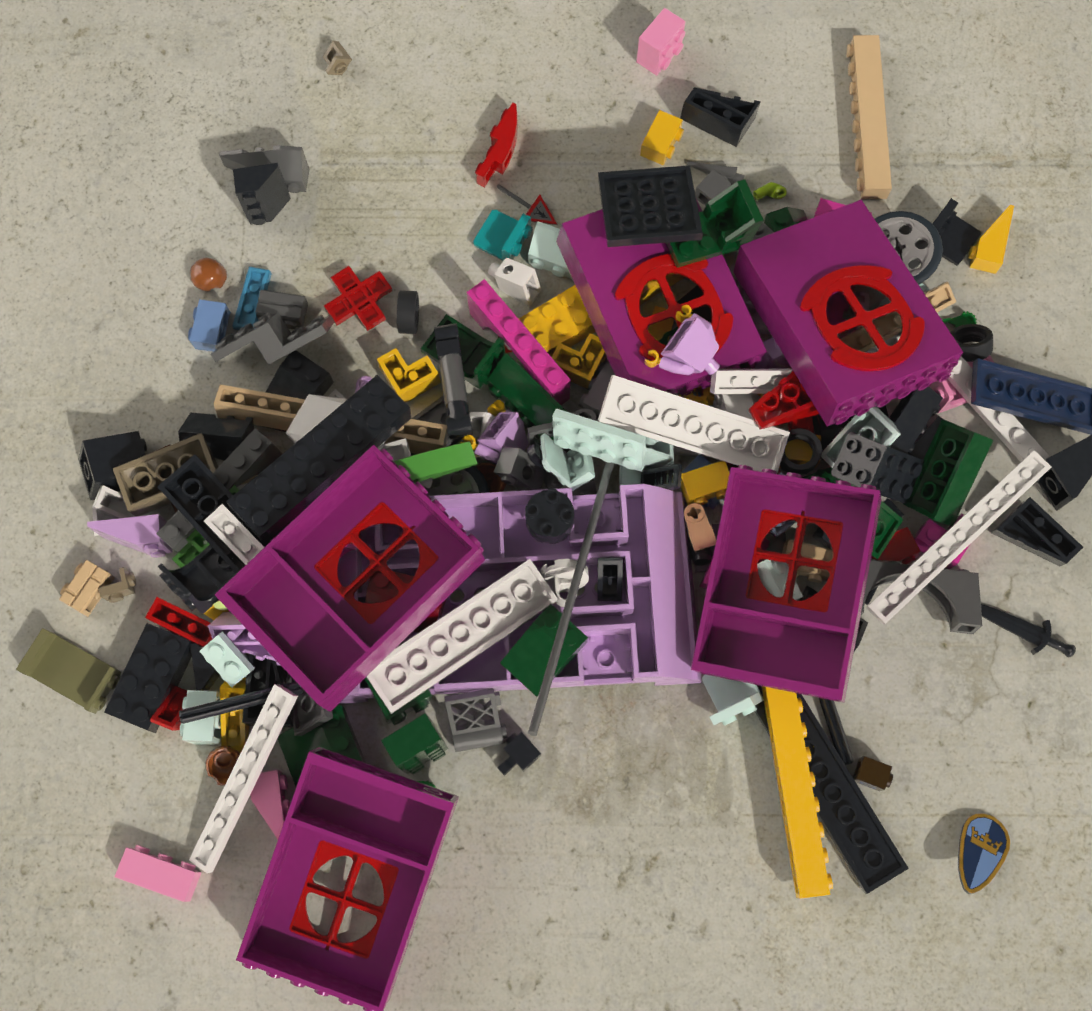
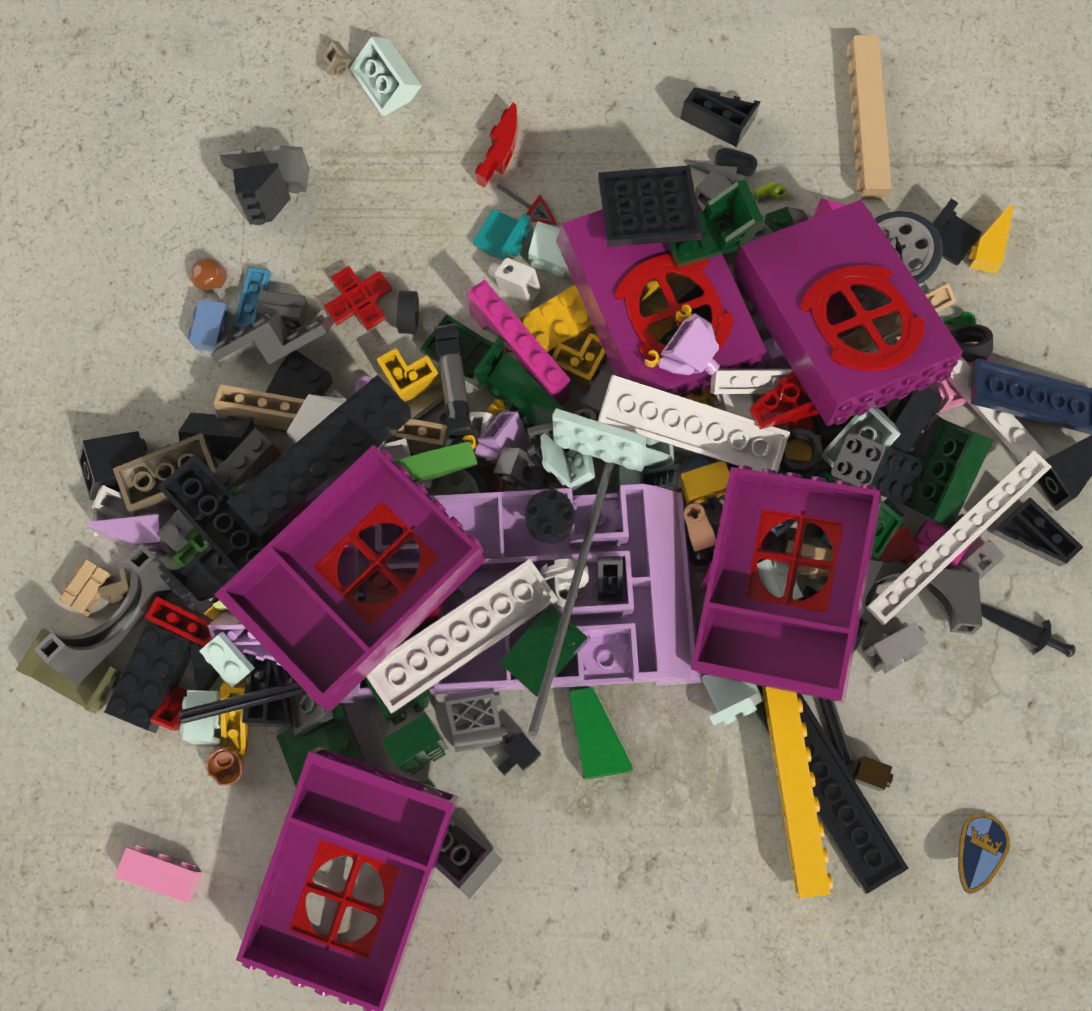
(80, 654): none -> dark grey arch
(234, 534): white plate -> none
(243, 778): white plate -> none
(270, 799): bright pink slope -> none
(385, 75): none -> light aqua slope
(466, 858): none -> dark grey slope
(596, 739): none -> green slope
(661, 42): bright pink brick -> none
(661, 138): yellow brick -> none
(745, 162): none -> black tile
(903, 643): none -> light grey brick
(984, 559): none -> light grey bracket

